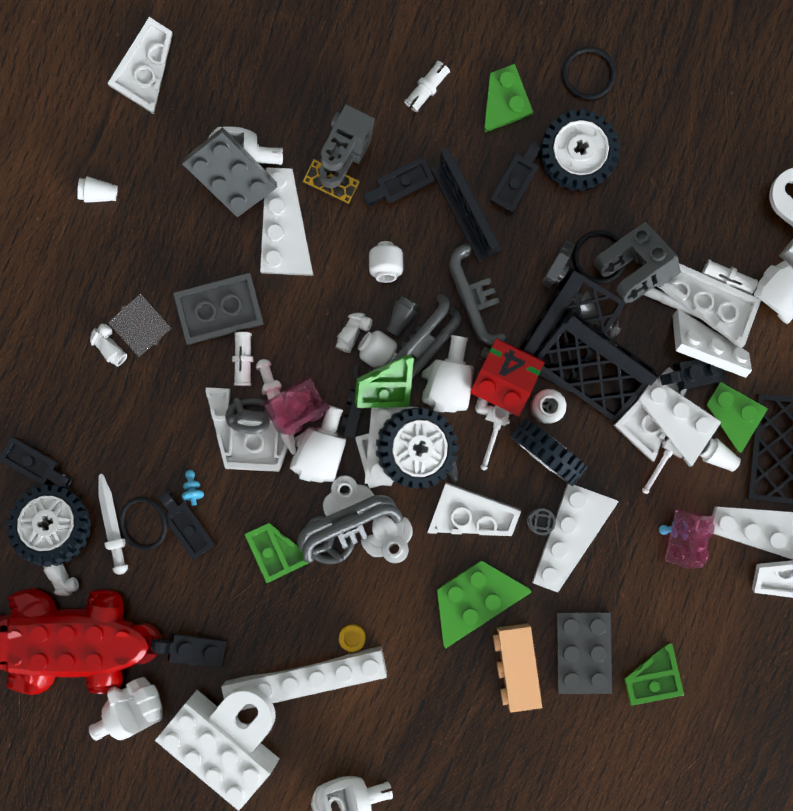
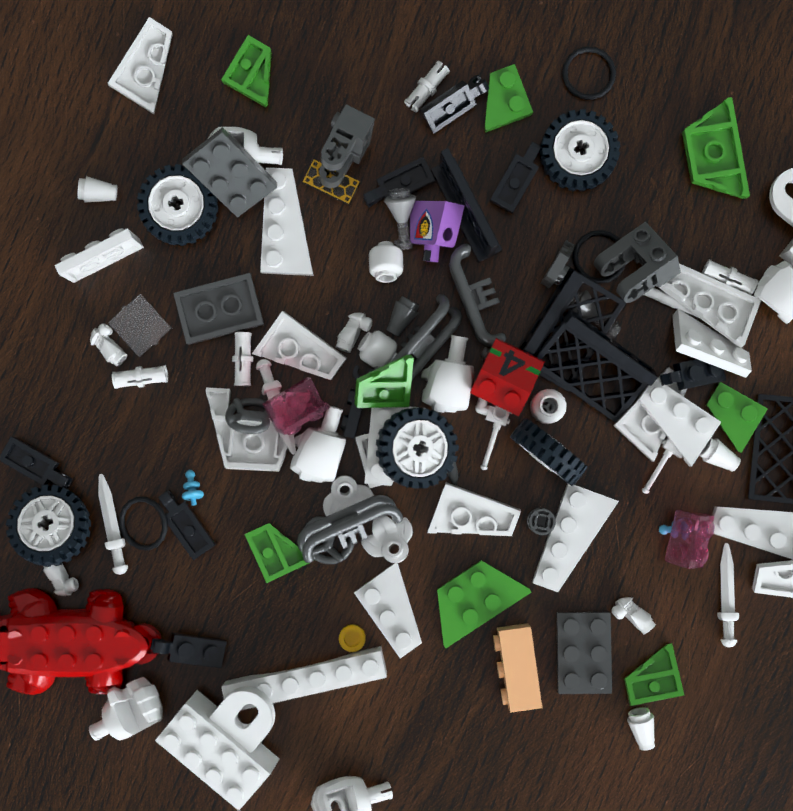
(98, 255): none -> white plate
(140, 376): none -> white pin
(163, 219): none -> wheel
(251, 71): none -> bright green wing
(298, 347): none -> white wing
(390, 609): none -> white wing
(400, 205): none -> piece
(435, 226): none -> medium lavender torso
(453, 103): none -> plate
(636, 615): none -> white arm
(642, 727): none -> white cone
(716, 152): none -> bright green wing
(727, 612): none -> white sword

